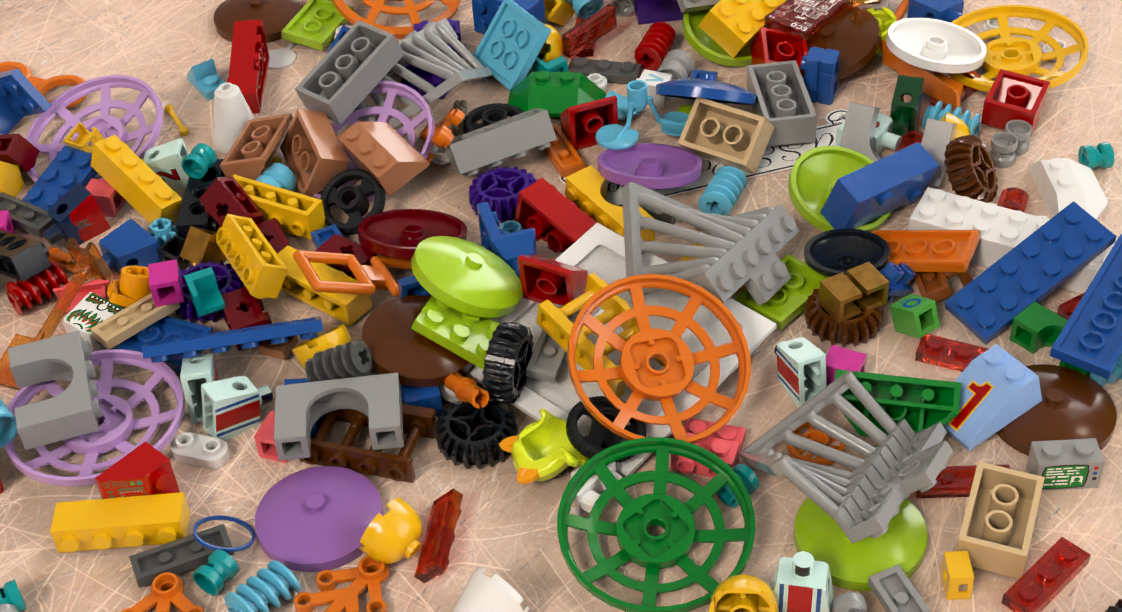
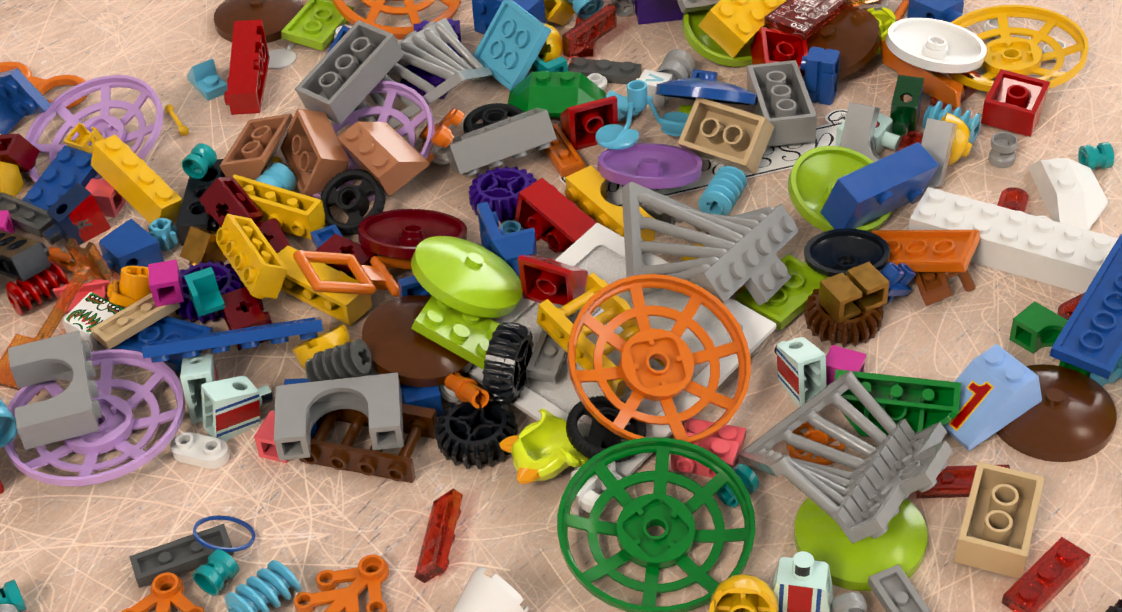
(120, 522): yellow brick -> none
(138, 474): red slope -> none
(166, 162): light aqua torso -> none
(171, 250): black piece -> none
(229, 116): white cone -> none
(279, 350): nougat plate -> none
(316, 518): medium lavender dish -> none
(393, 534): yellow cylinder -> none
(461, 105): dark tan axle -> none
(655, 46): red piece -> none
(914, 315): bright green brick -> none
(947, 352): clear red plate -> none
(957, 571): yellow piece -> none
(971, 169): reddish brown gear -> none
(1022, 131): light grey wheel -> none
(1030, 272): blue plate -> none
(1066, 463): light grey brick -> none

